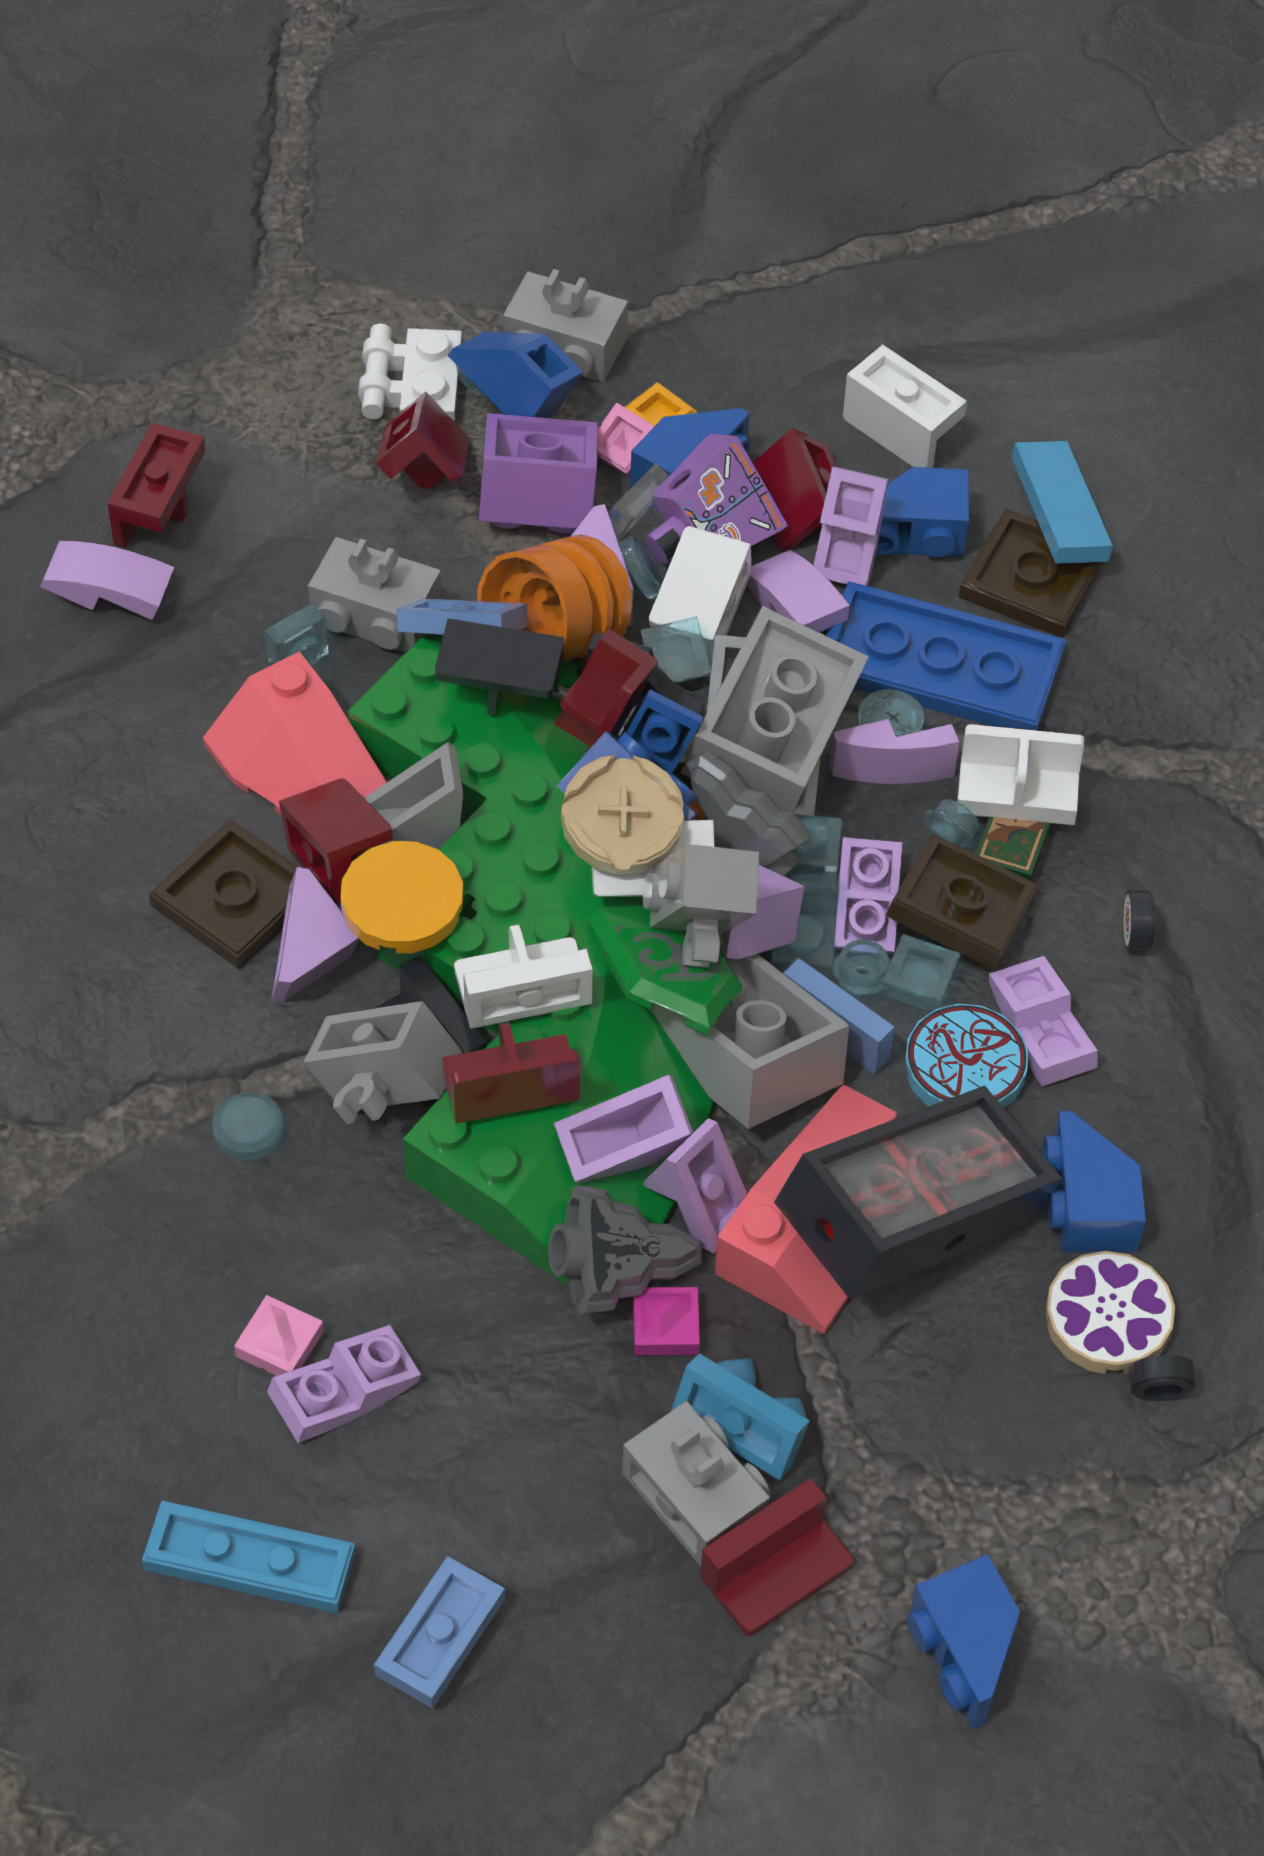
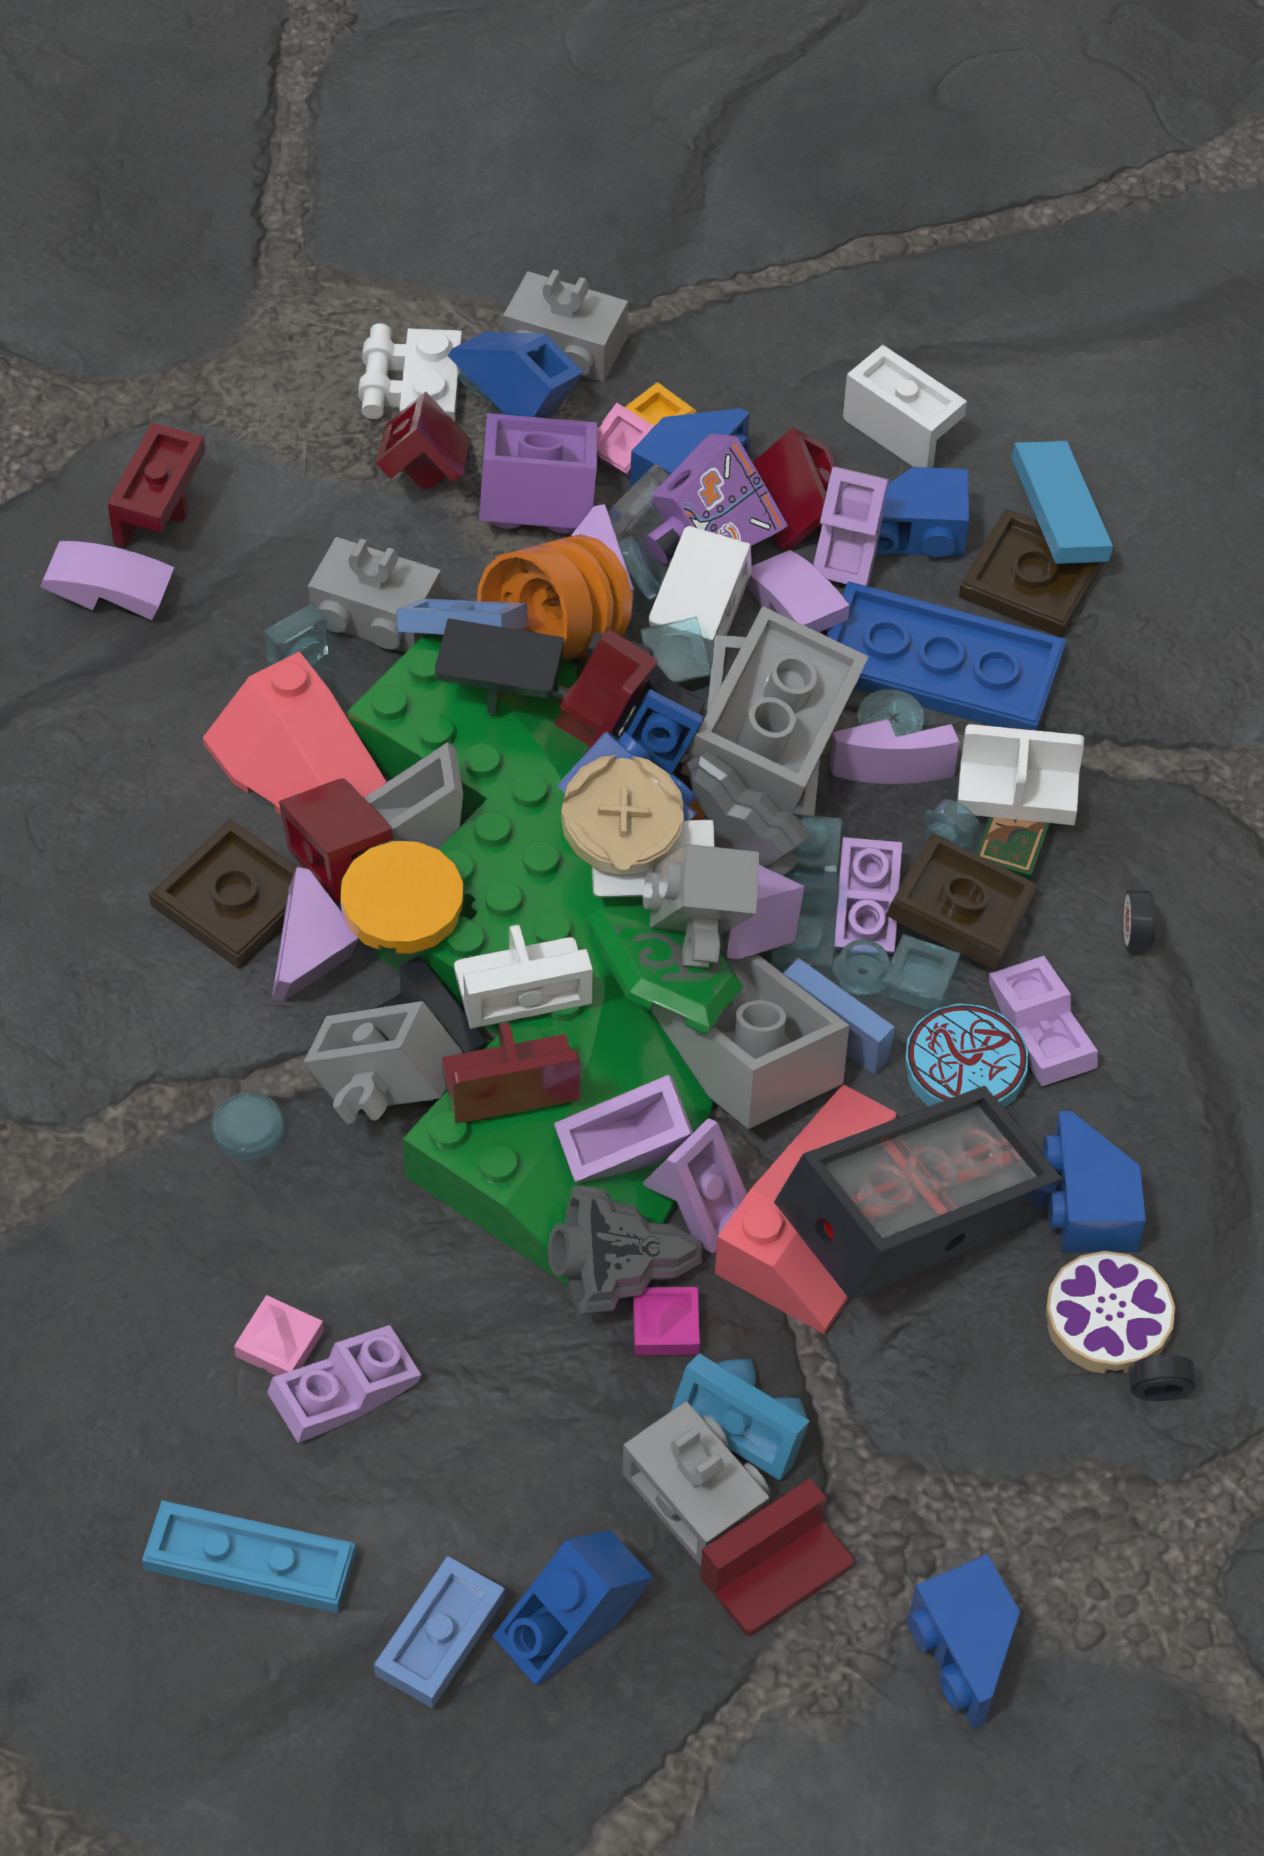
(572, 1604): none -> blue slope

